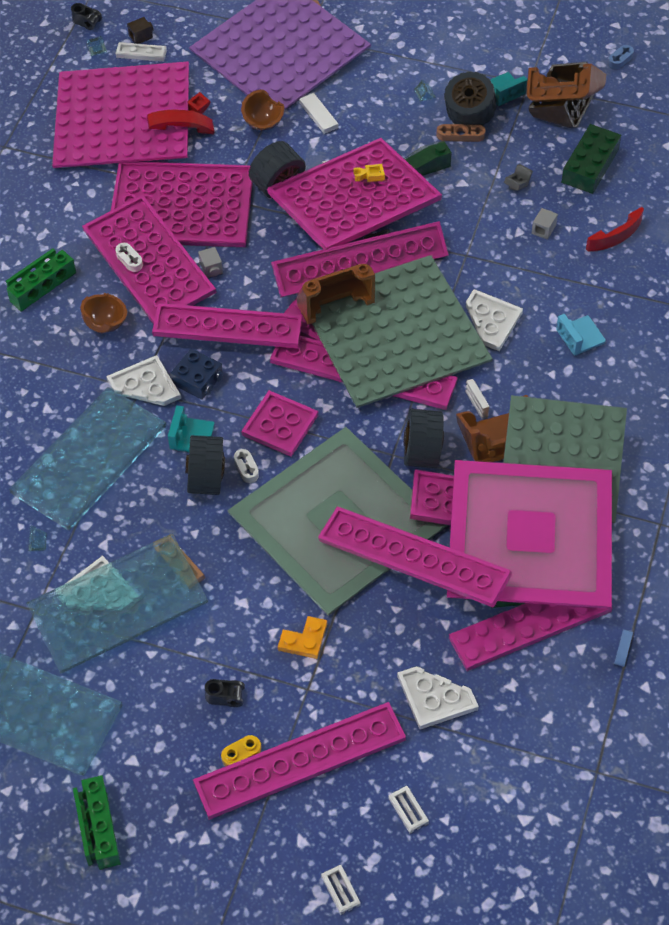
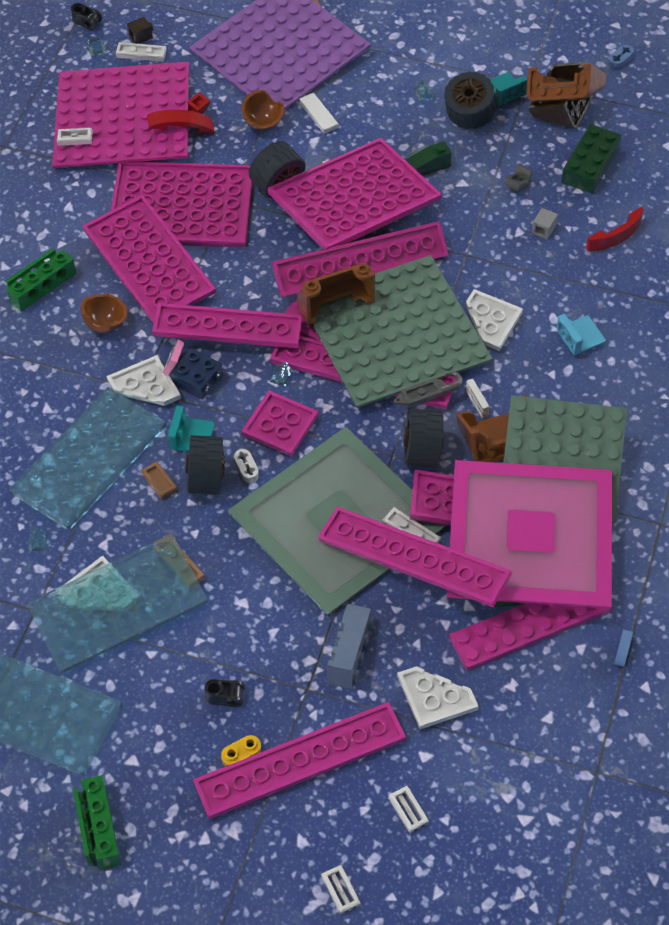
(74, 136): none -> white tile
(126, 259): white beam -> none
(159, 480): none -> medium nougat tile
(173, 357): none -> bright pink tile
(210, 262): light grey brick -> none
(281, 374): none -> clear light blue slope
(305, 643): light orange plate -> none
(349, 645): none -> sand blue wedge
(371, 173): yellow plate -> none
(403, 522): none -> white tile
(426, 391): none -> dark grey plate
(472, 137): nougat beam -> none

